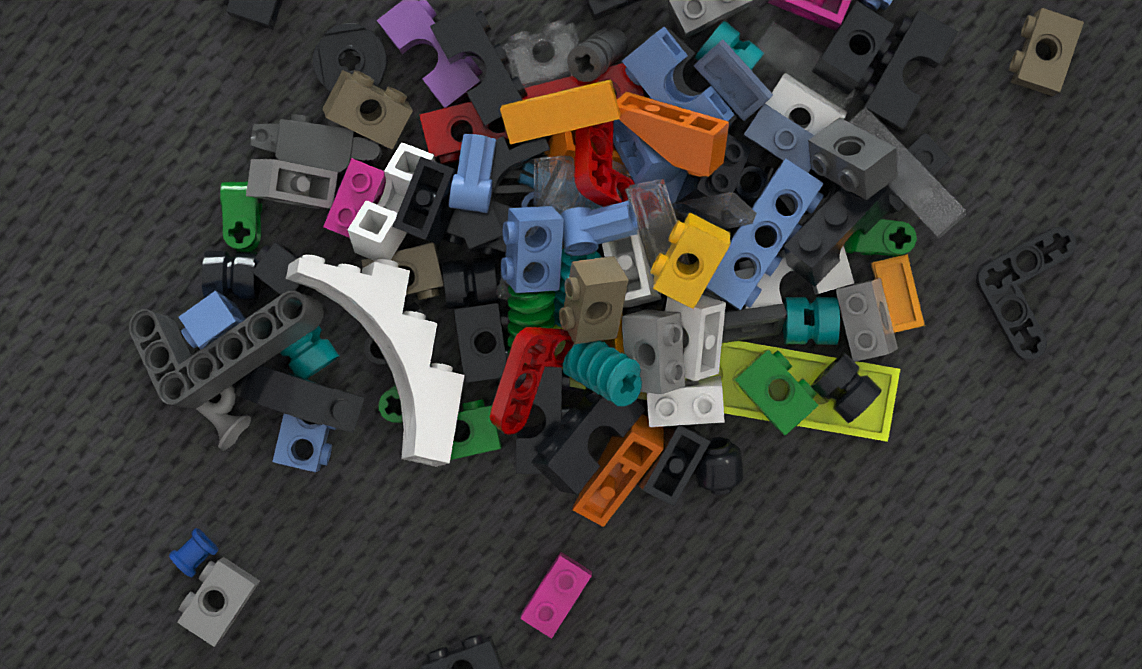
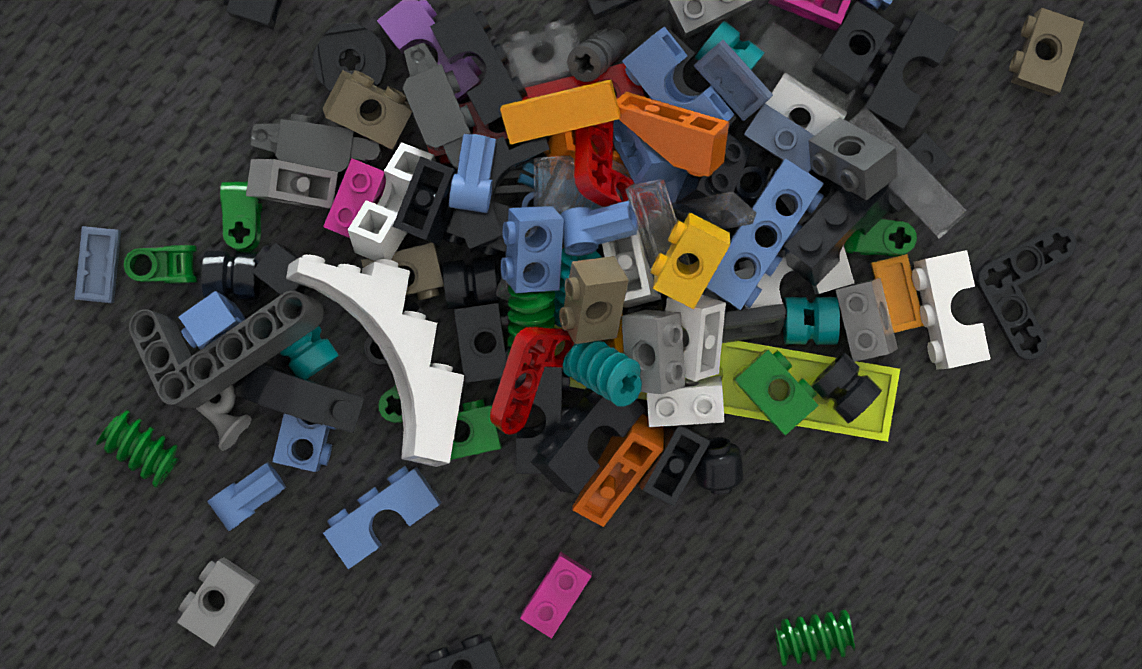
(97, 264): none -> sand blue plate
(139, 447): none -> green piece
(165, 264): none -> green piece
(193, 552): blue bush -> none
(241, 499): none -> medium blue piece
(353, 532): none -> medium blue arch
(434, 103): none -> dark grey hinge
(814, 637): none -> green piece
(950, 341): none -> white arch

